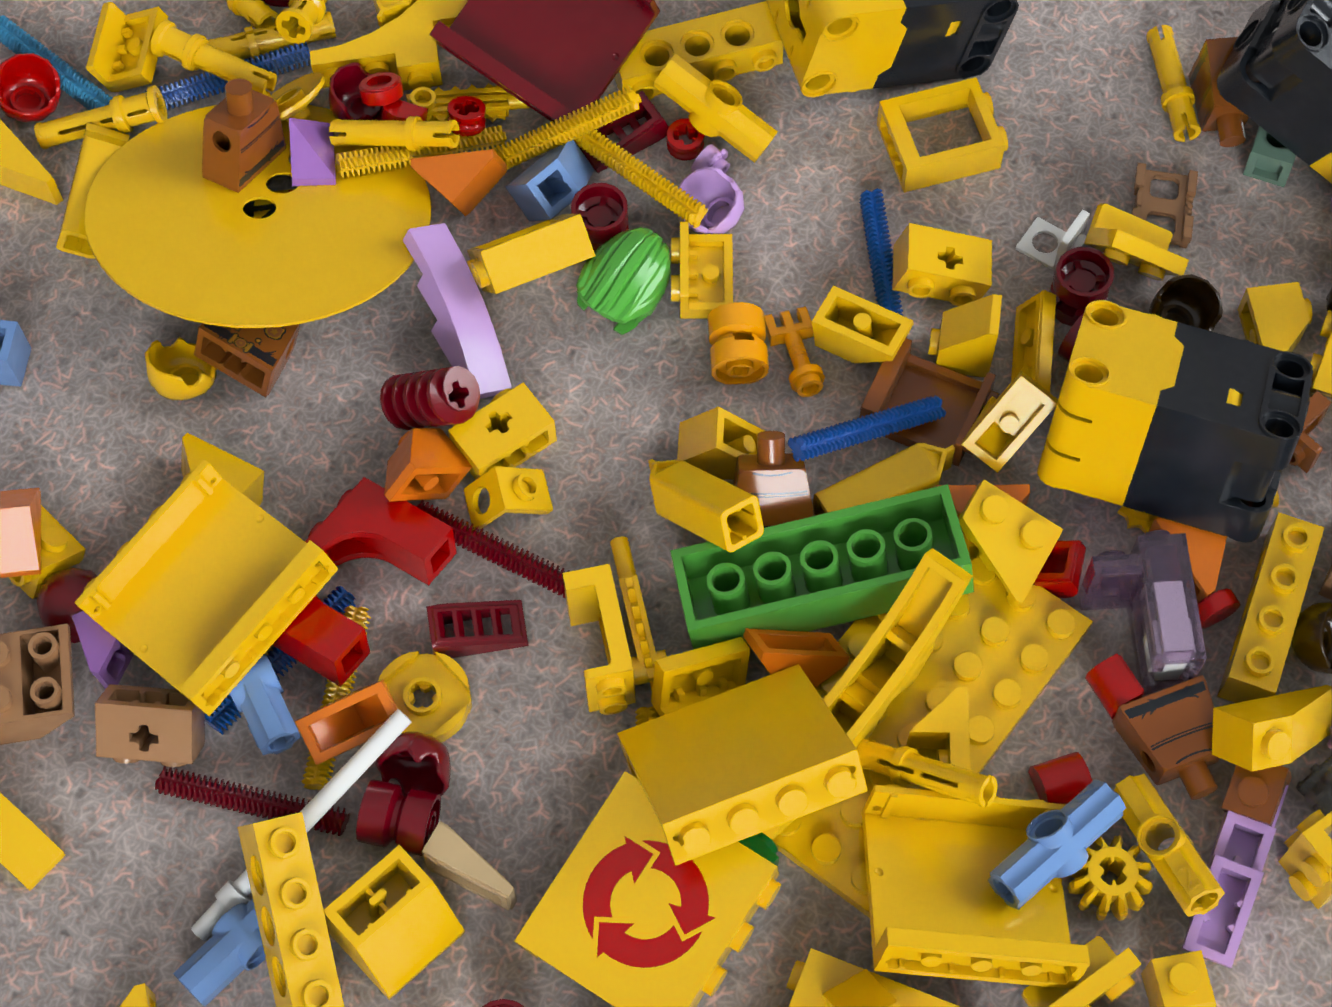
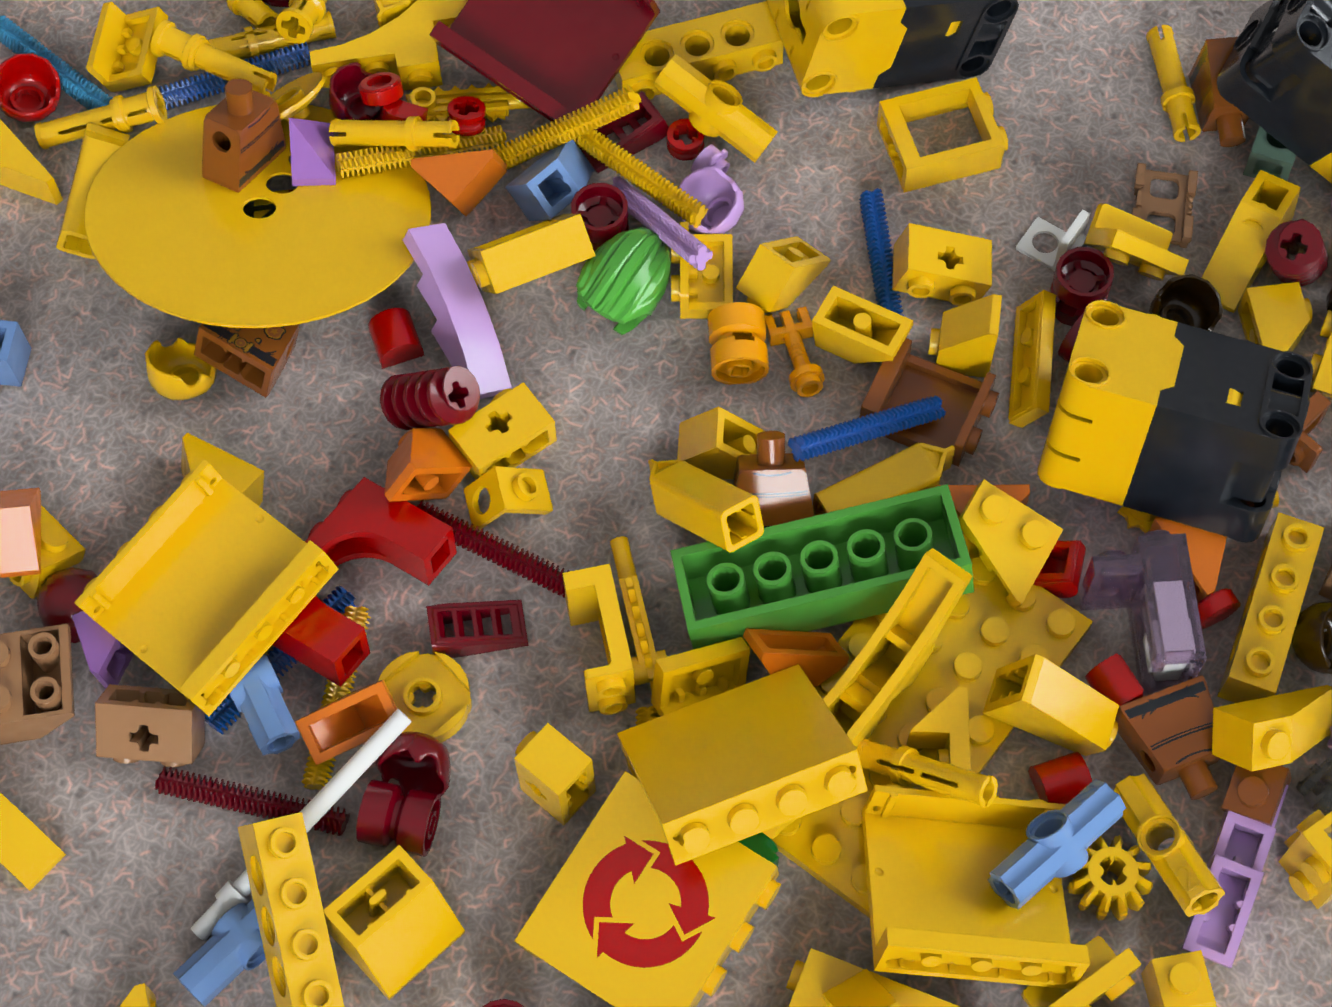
(394, 337): none -> red brick
(458, 862): tan slope -> none
(554, 772): none -> yellow brick
(664, 226): none -> lavender axle
(781, 273): none -> yellow slope
(1009, 421): yellow slope -> none
(1052, 705): none -> yellow slope
(1243, 244): none -> yellow slope
(1287, 240): none -> dark red piece

